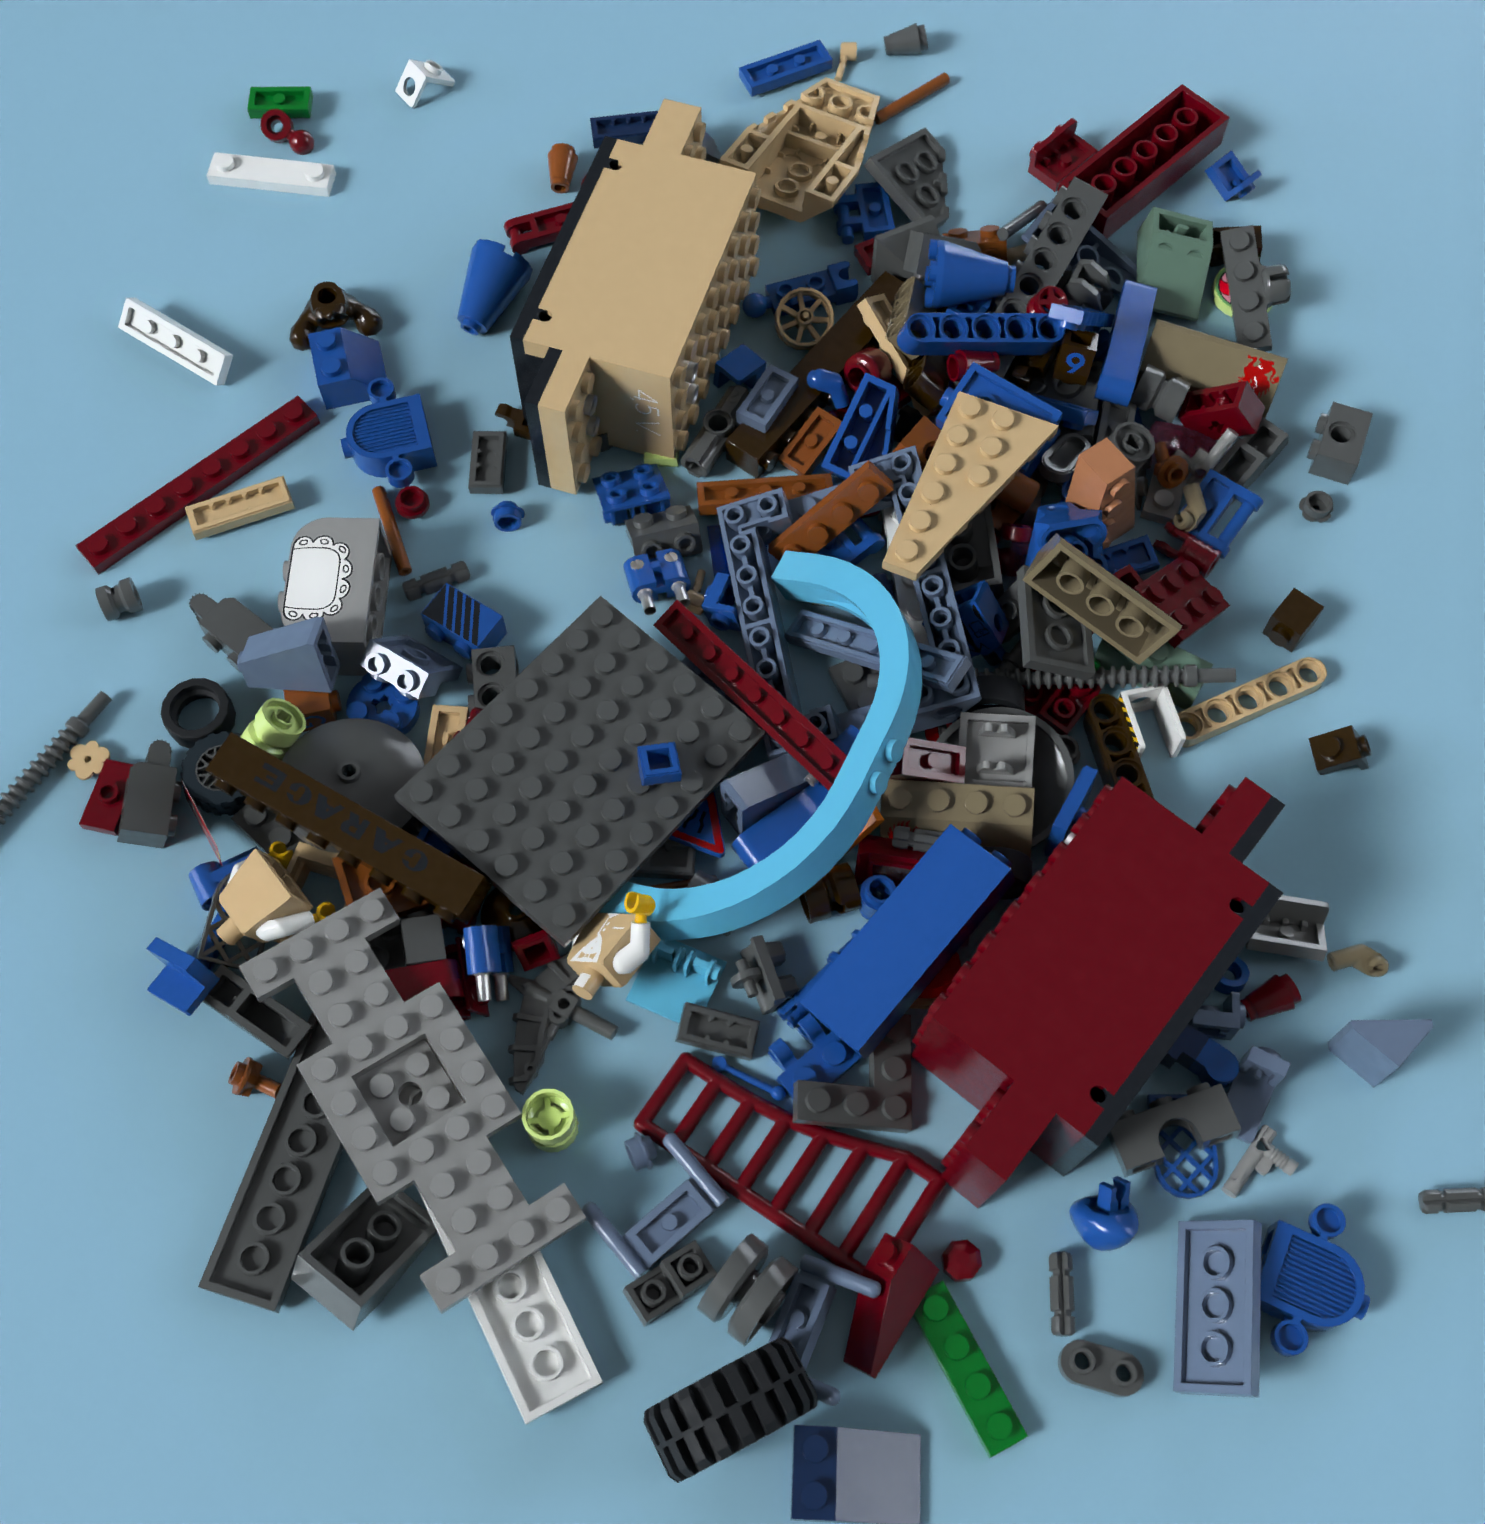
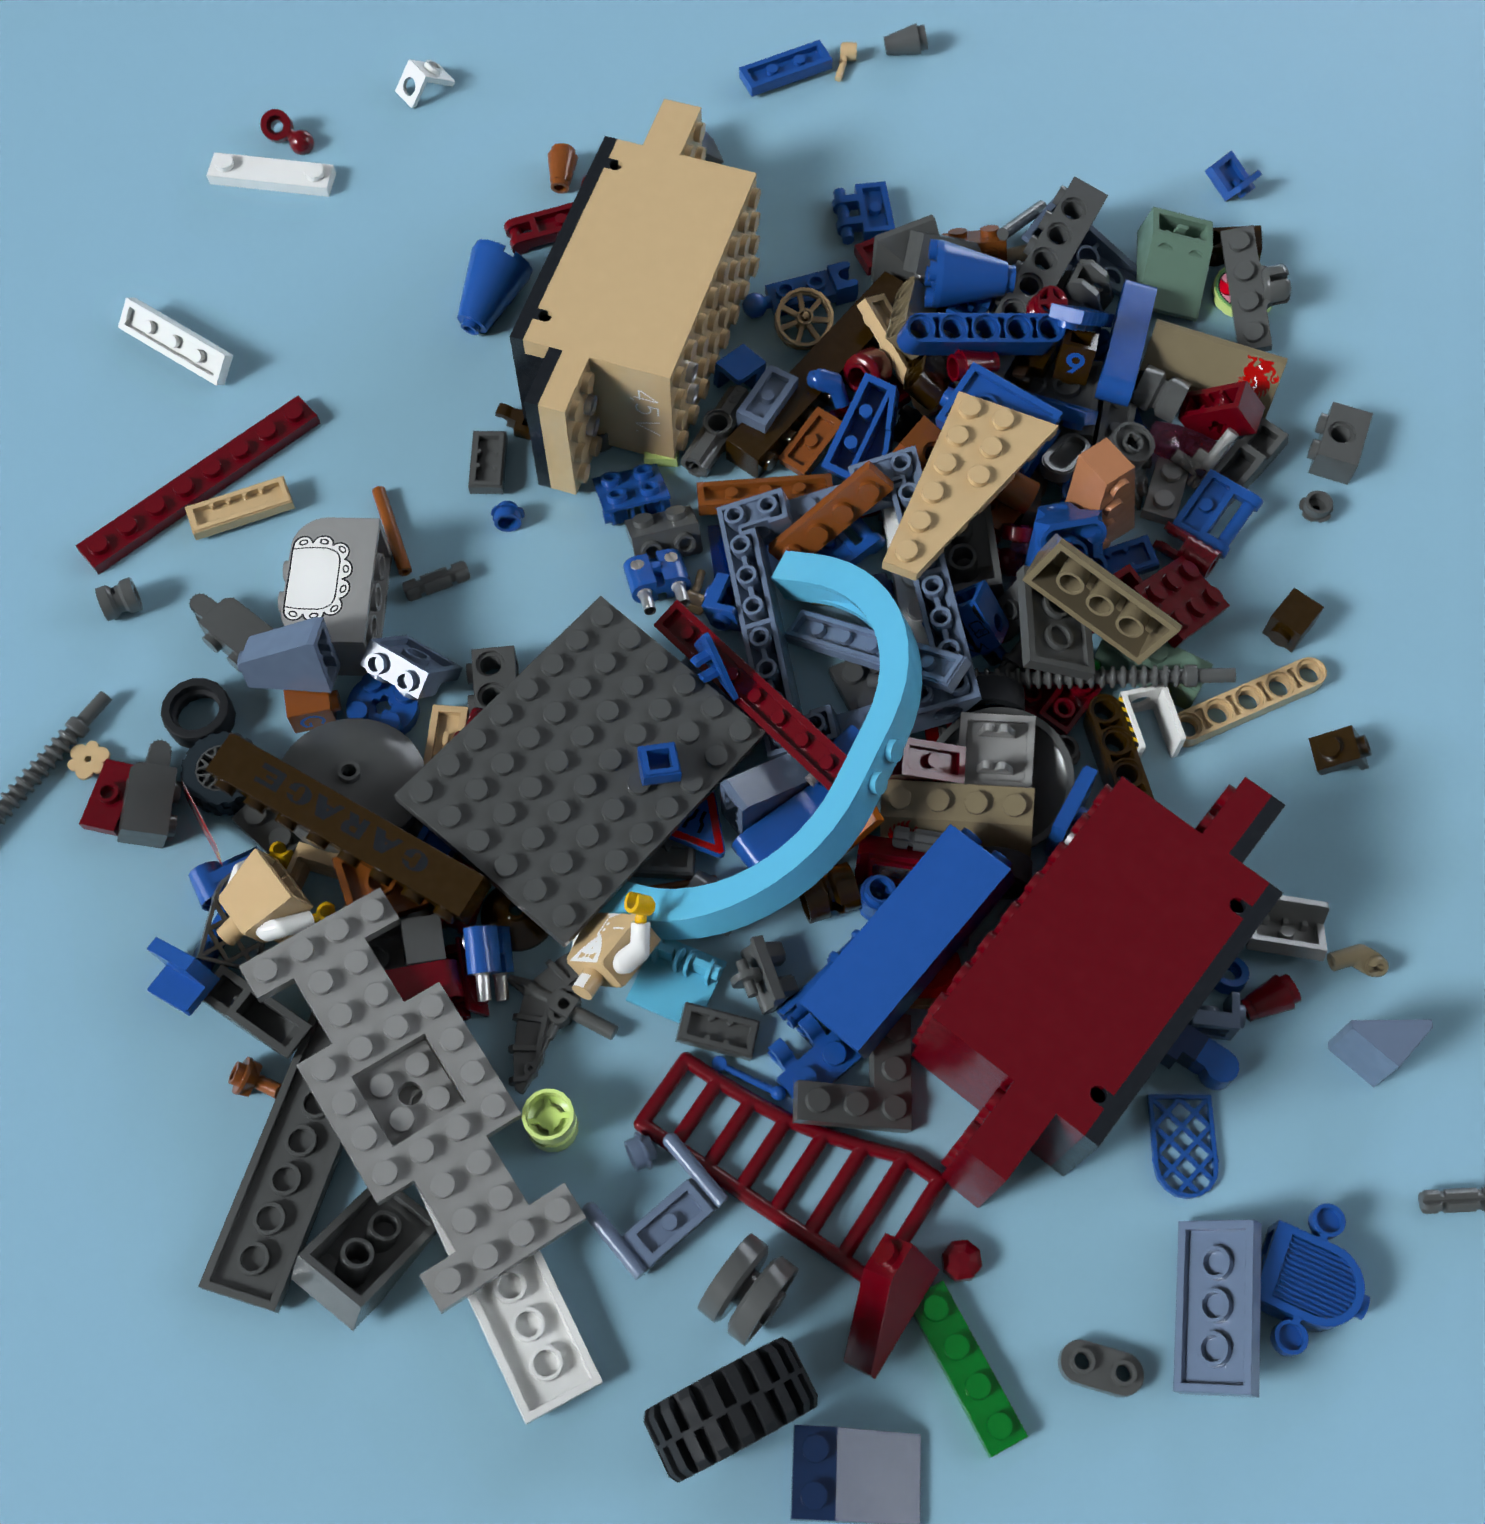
(275, 727): yellowish green wheel -> none
(292, 100): green plate -> none
(331, 308): dark brown head -> none
(345, 365): blue slope -> none
(390, 435): blue piece -> none
(412, 502): dark red plate -> none
(462, 622): blue brick -> none
(536, 950): dark red slope -> none
(625, 127): dark blue plate -> none
(669, 1283): dark grey slope -> none
(708, 654): none -> blue piece
(807, 149): tan wedge -> none
(808, 1307): sand blue plate -> none
(911, 98): dark orange bar -> none
(914, 176): dark grey plate -> none
(1059, 155): dark red bracket -> none
(1061, 1294): dark grey axle -> none
(1106, 1219): blue piece -> none
(1151, 156): dark red brick -> none
(1169, 470): dark orange plate -> none
(1194, 511): dark tan arm -> none
(1202, 1112): dark grey arch -> none
(1252, 1088): sand blue bracket -> none
(1259, 1161): light grey hose -> none

